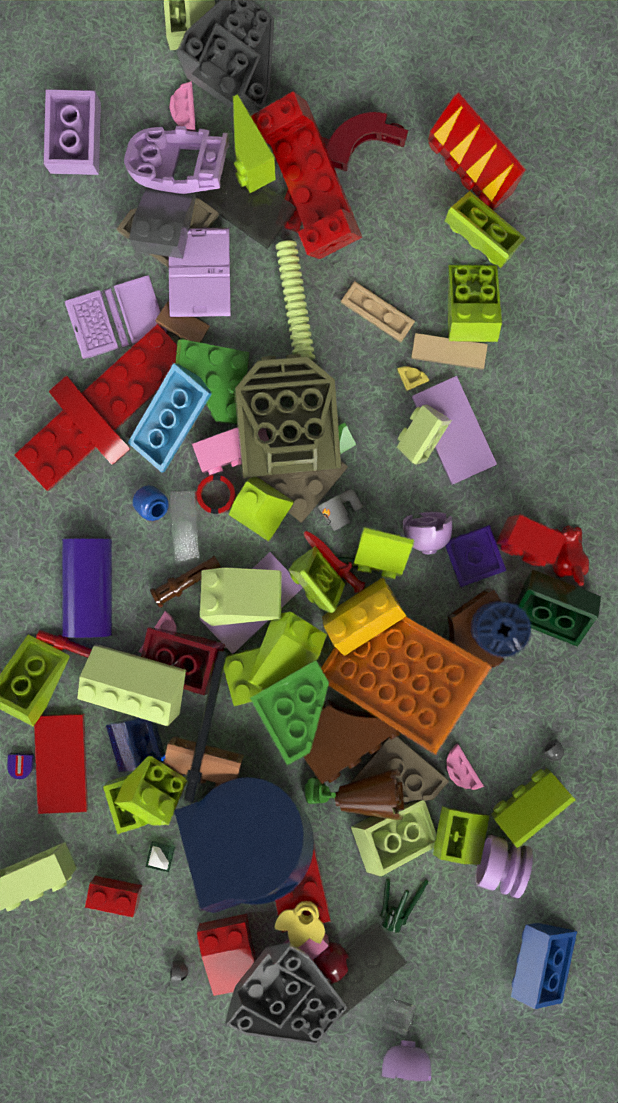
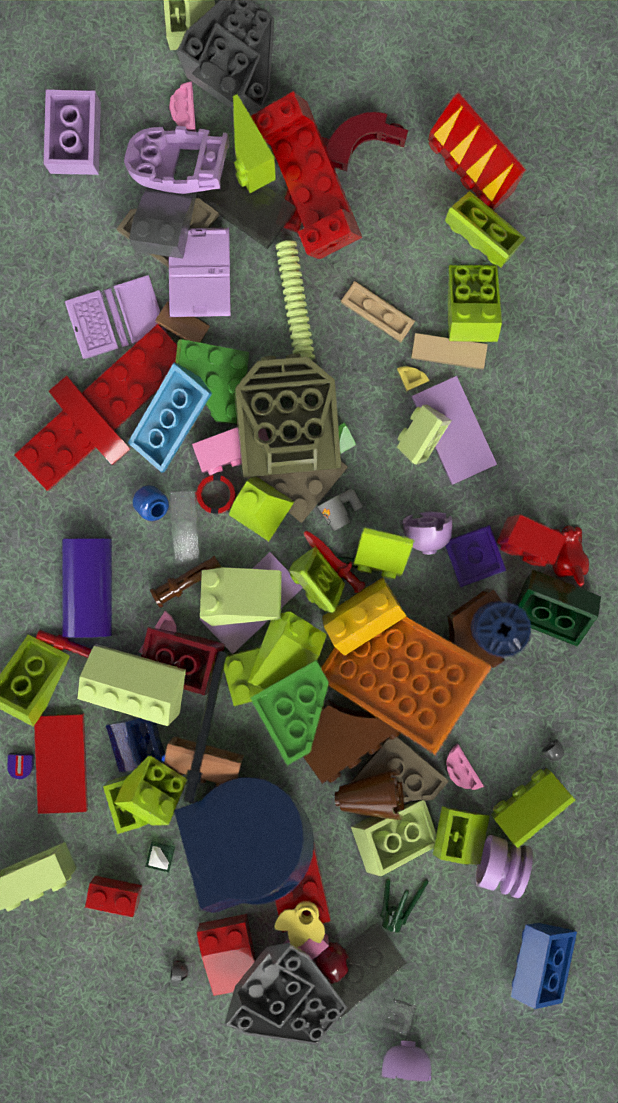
(316, 792): bright green piece -> none

